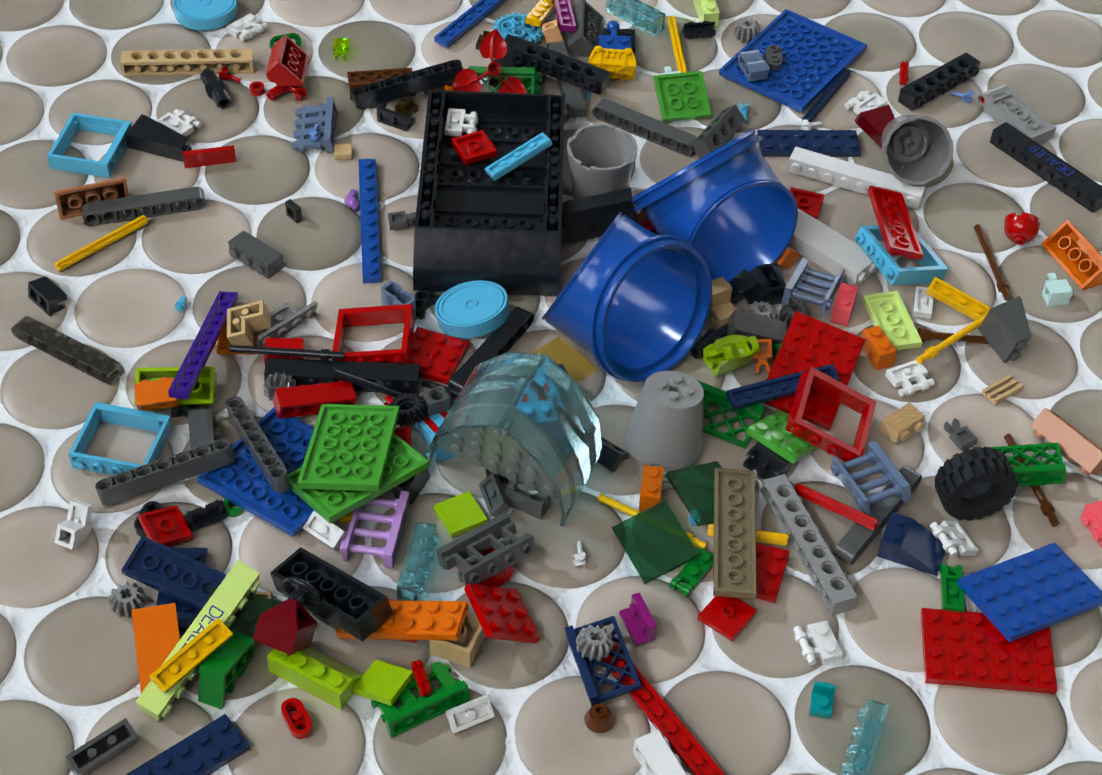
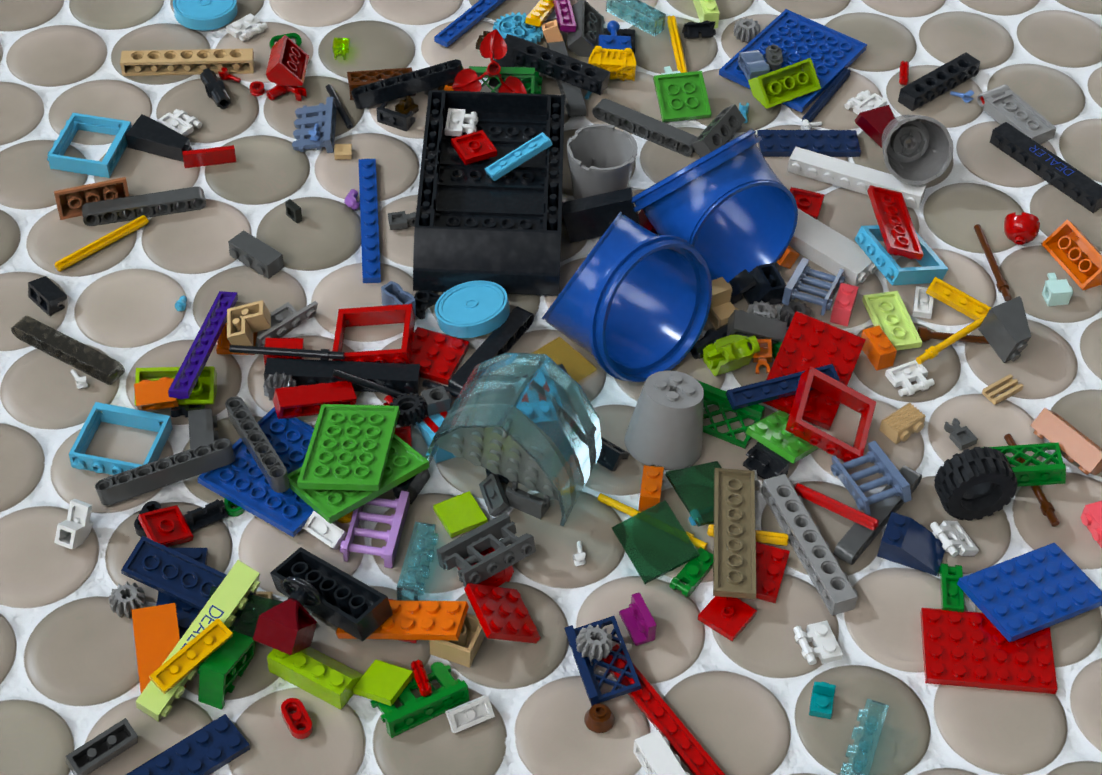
(81, 382): none -> white hand
(339, 106): none -> black piece
(785, 83): none -> lime slope

